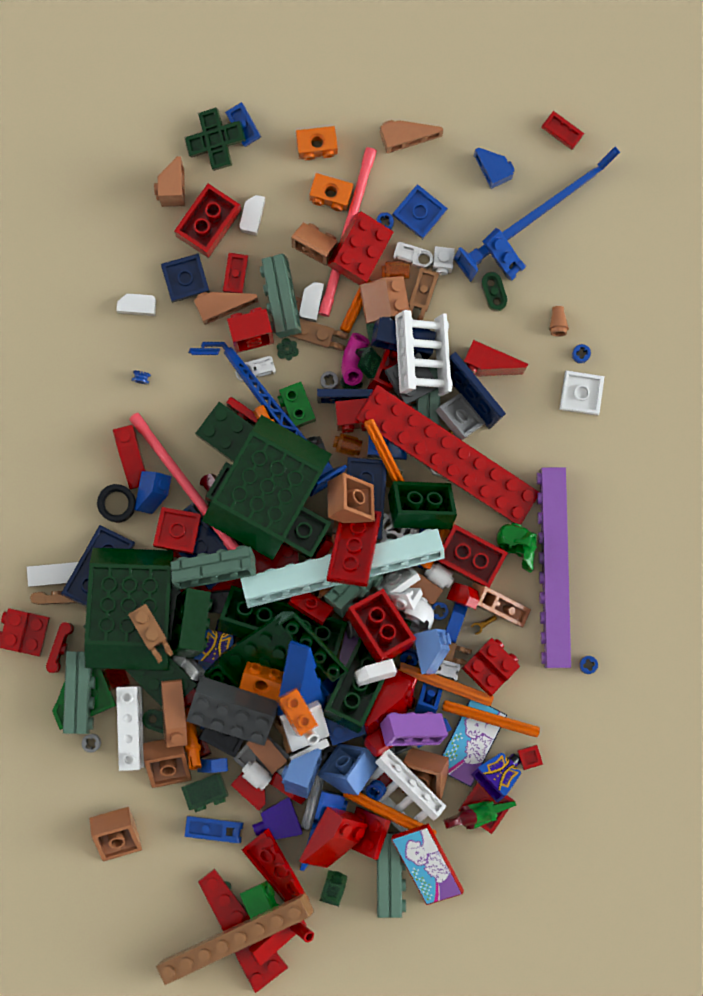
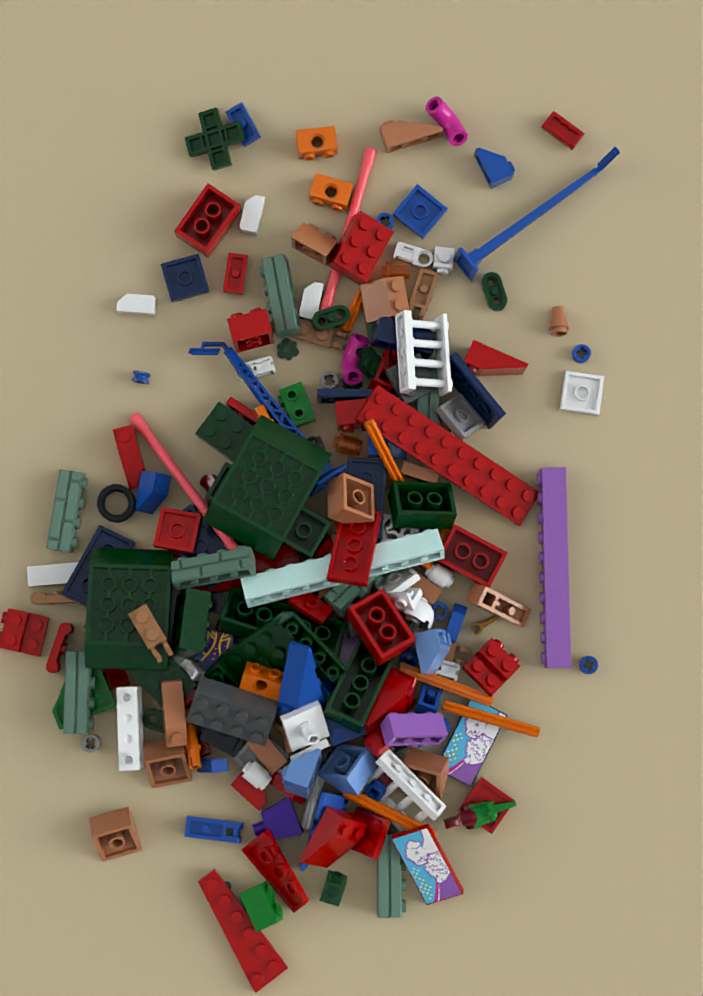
(66, 510): none -> sand green brick
(171, 184): nougat slope -> none
(204, 792): clear green brick -> none
(220, 304): nougat slope -> none
(235, 938): medium nougat brick -> none
(269, 946): red piece -> none
(297, 712): orange brick -> none
(329, 318): none -> dark green plate
(375, 672): white piece -> none
(419, 472): none -> nougat piece
(447, 120): none -> dark pink cylinder
(463, 595): red piece -> none
(498, 775): torso -> none
(503, 253): blue plate -> none
(518, 540): green head -> none
(530, 757): red plate -> none

